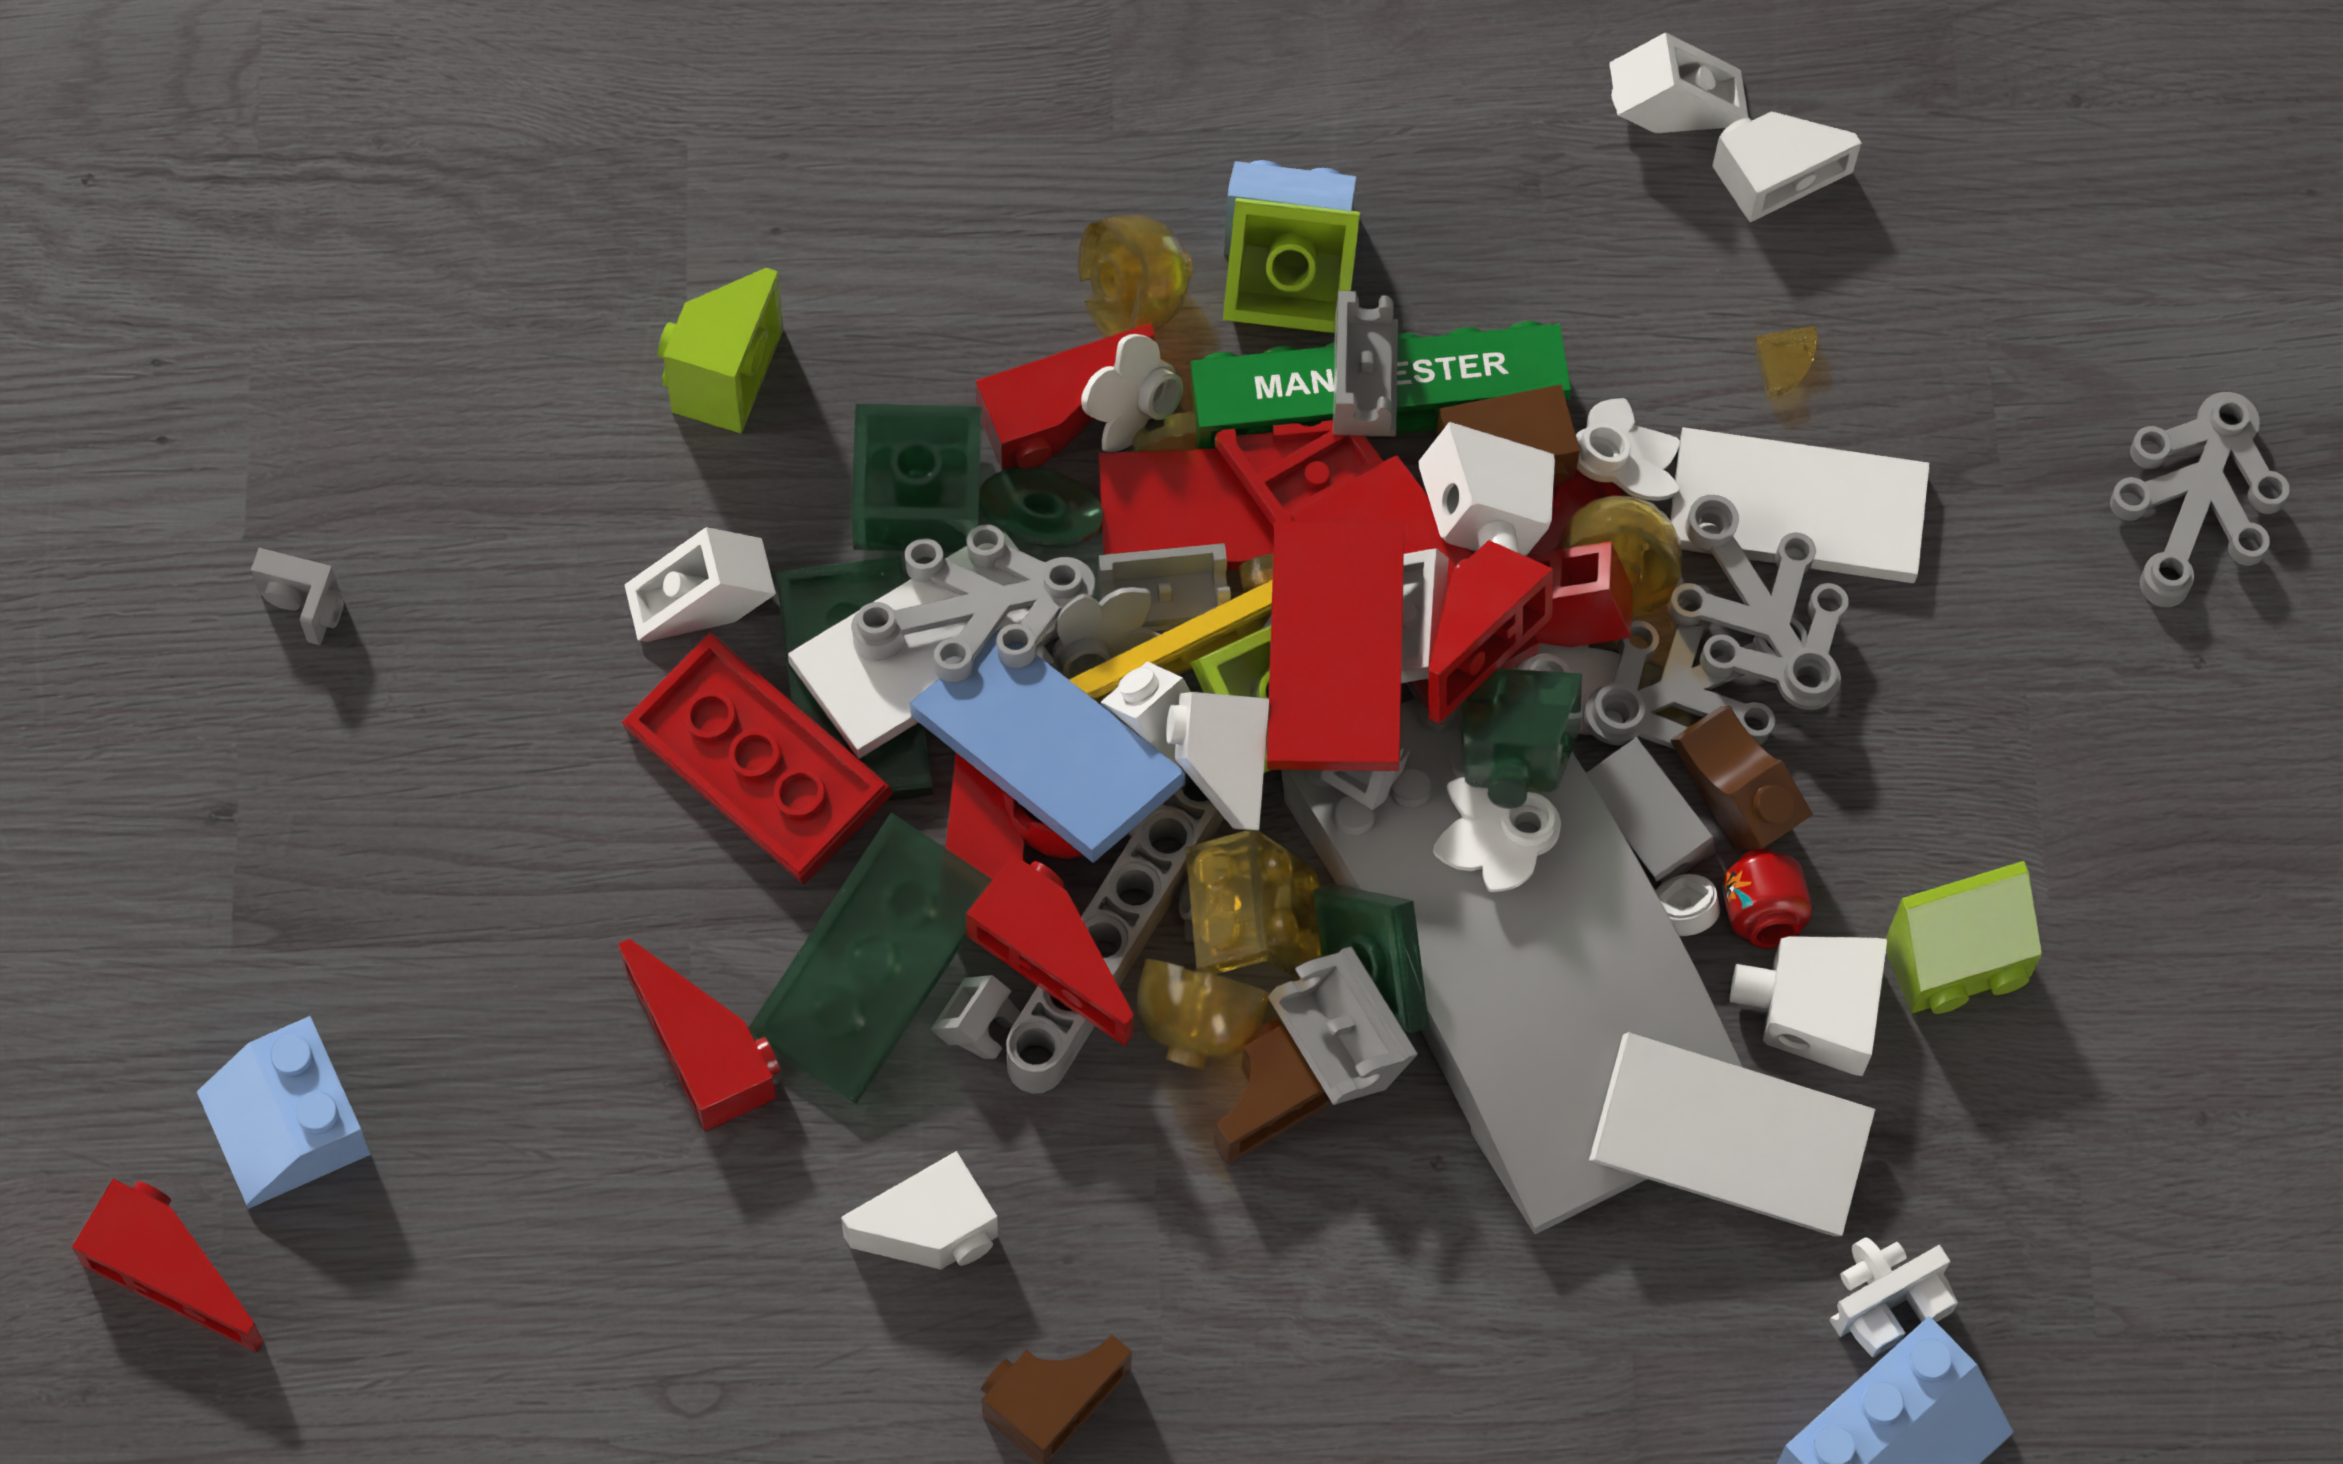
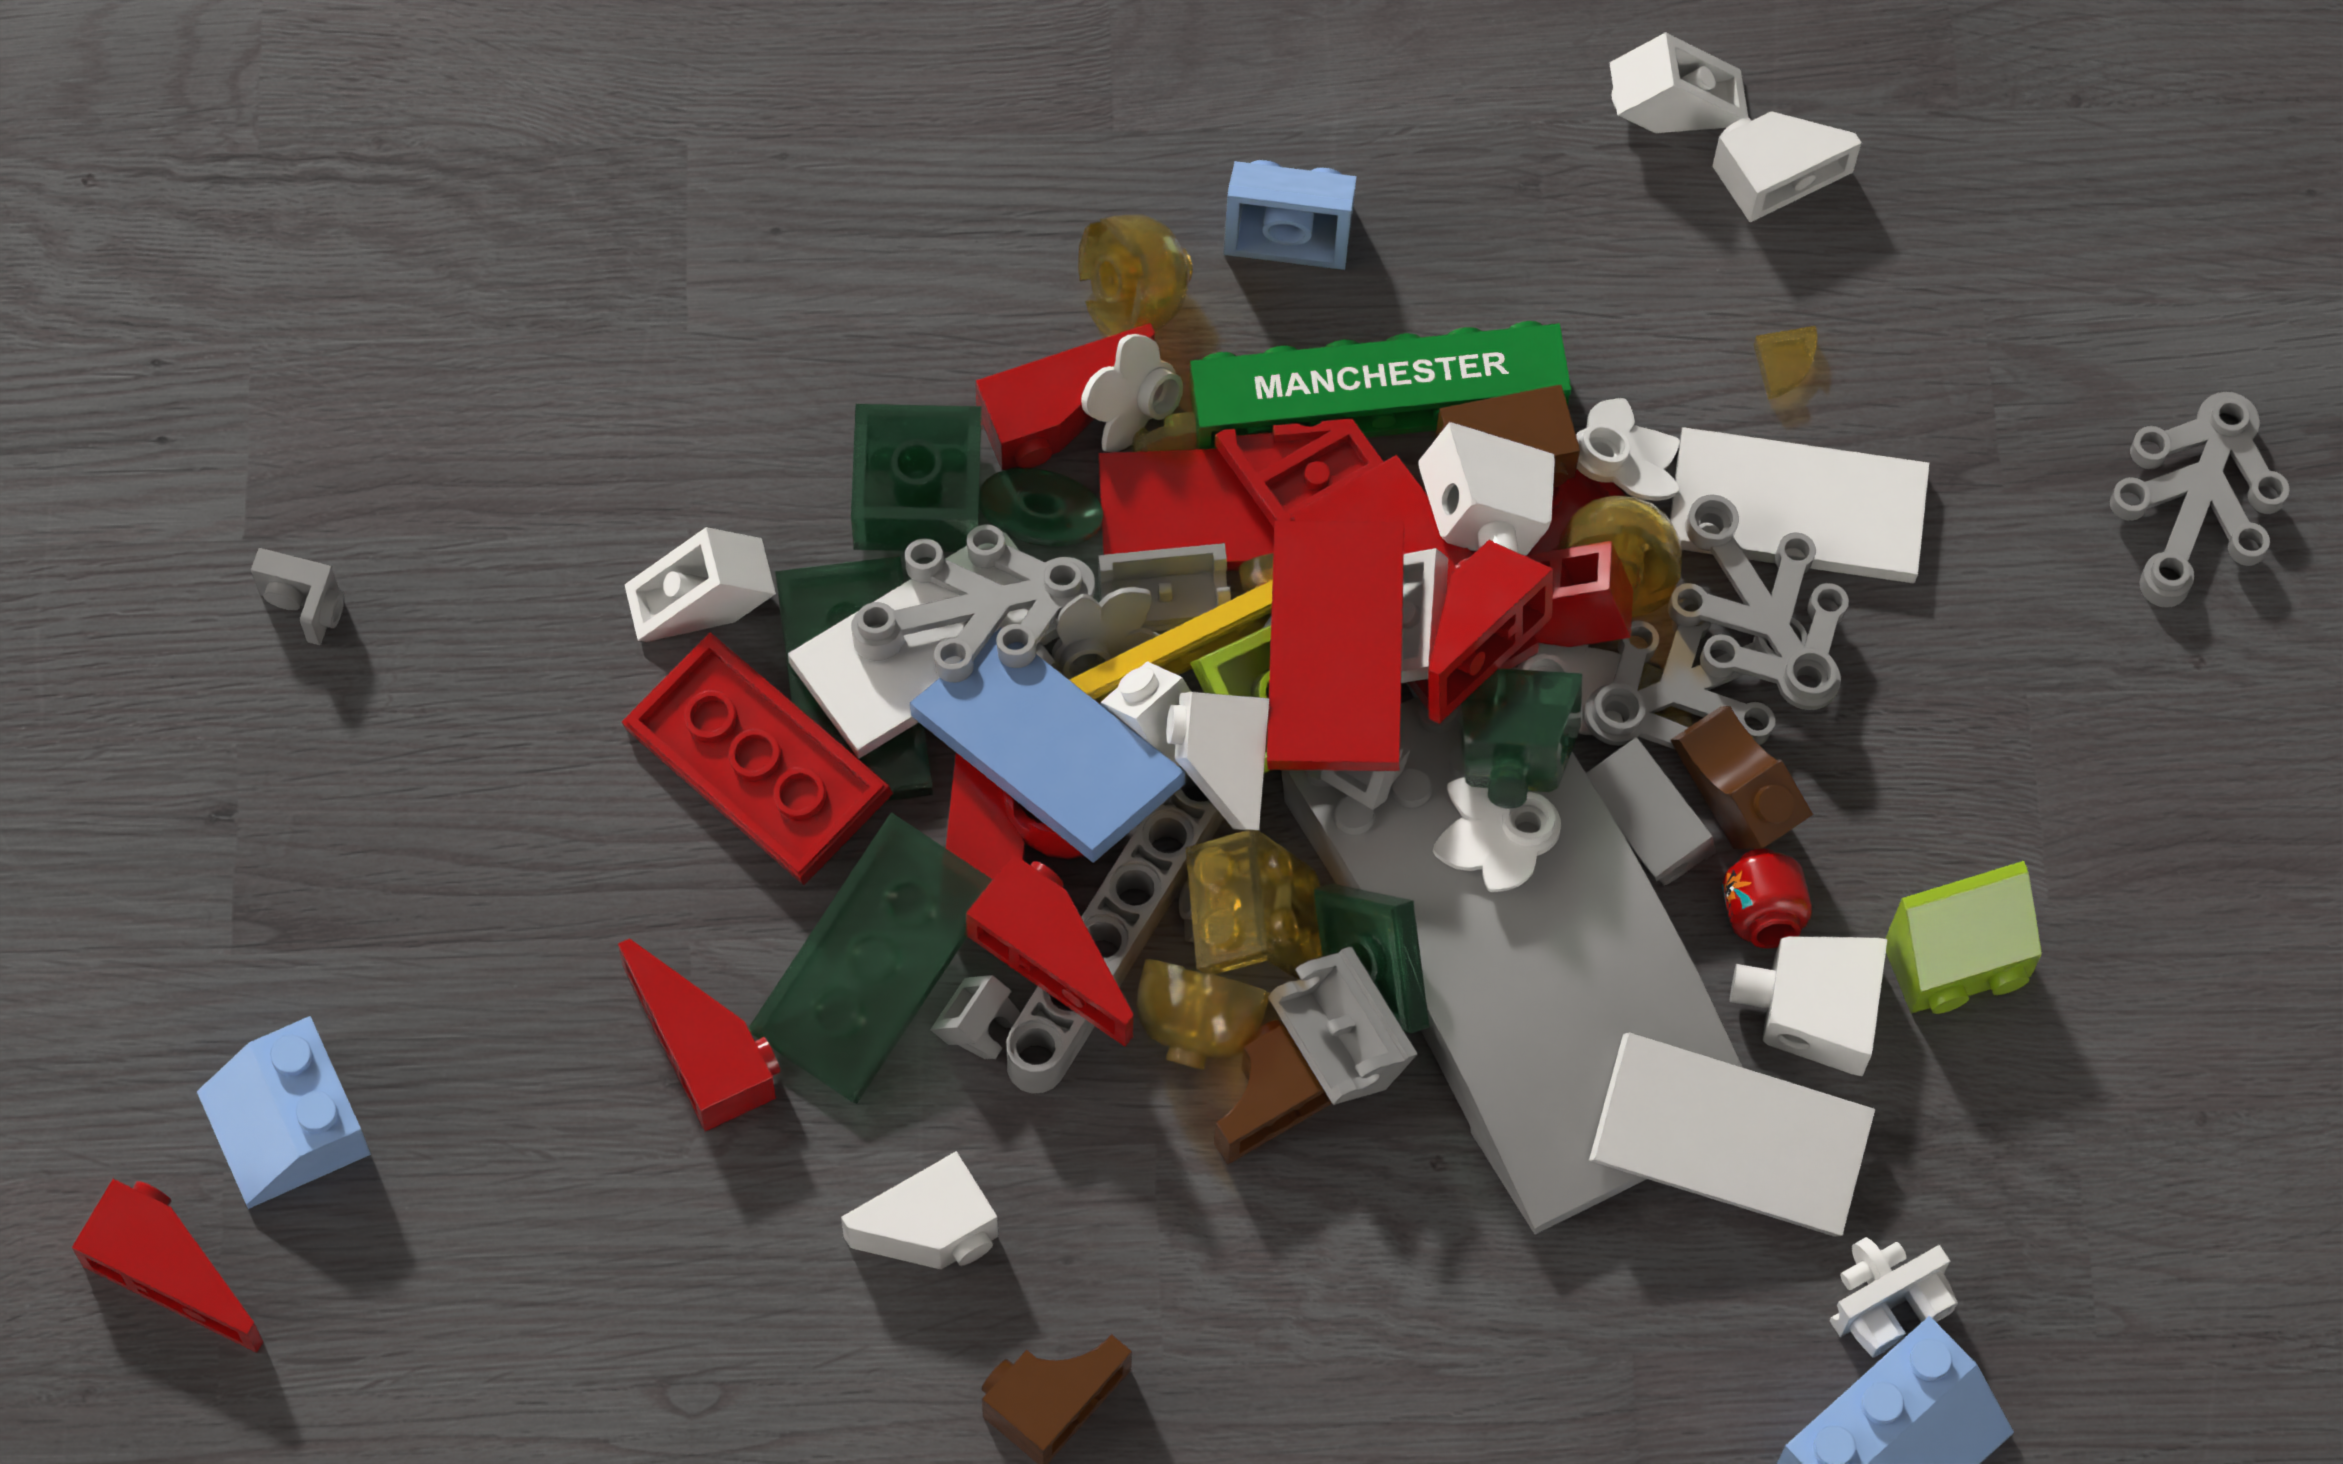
(722, 350): lime slope -> none
(1289, 264): lime slope -> none
(1365, 368): light grey hinge -> none
(1690, 903): white tile -> none

